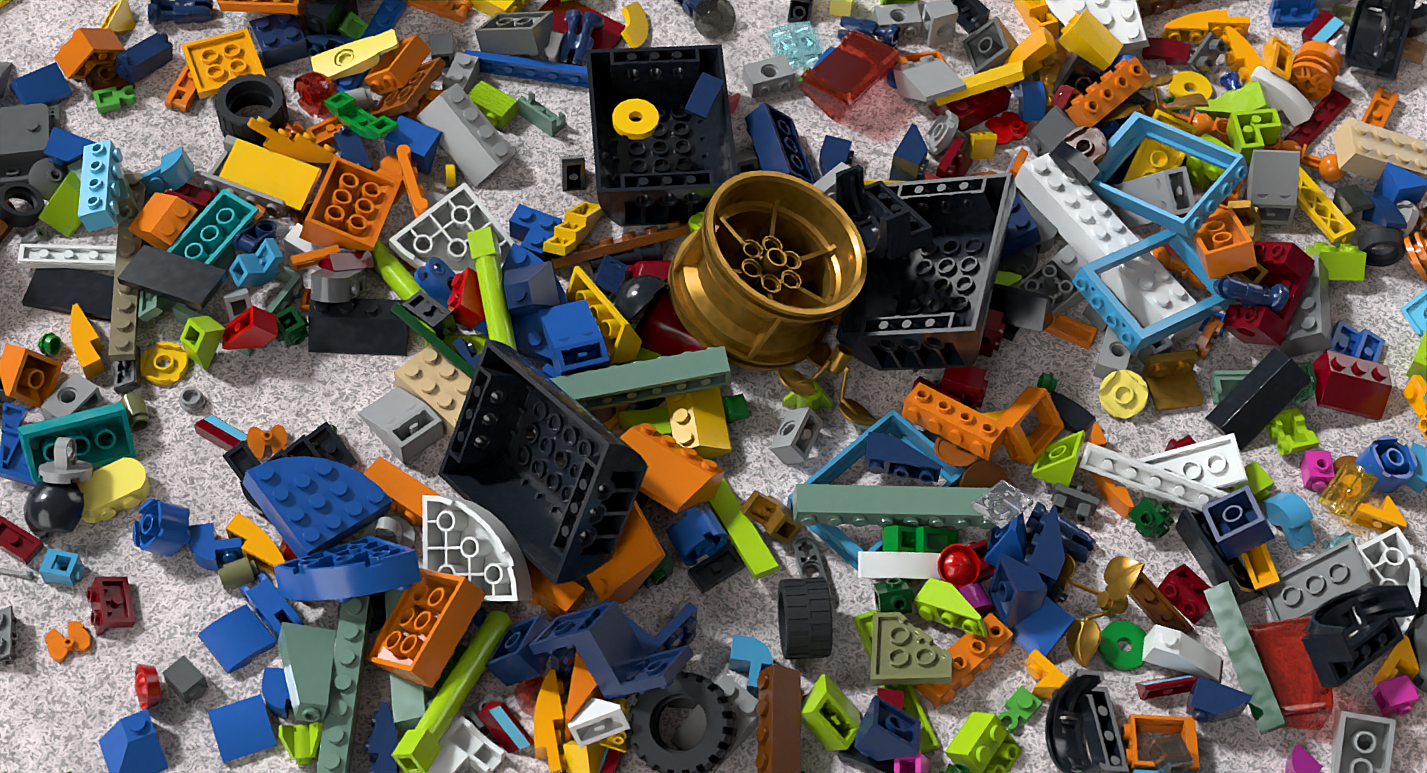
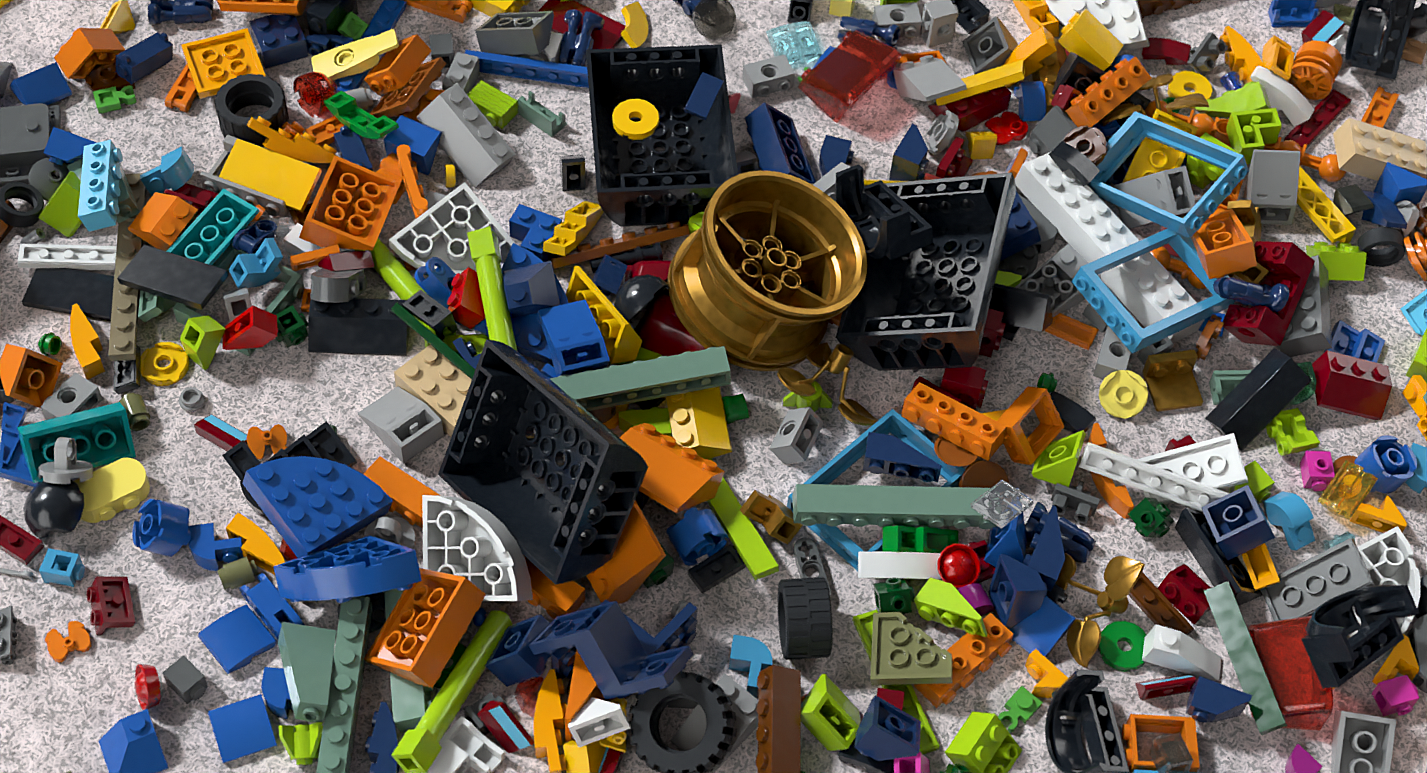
(1197, 25): light orange slope -> none

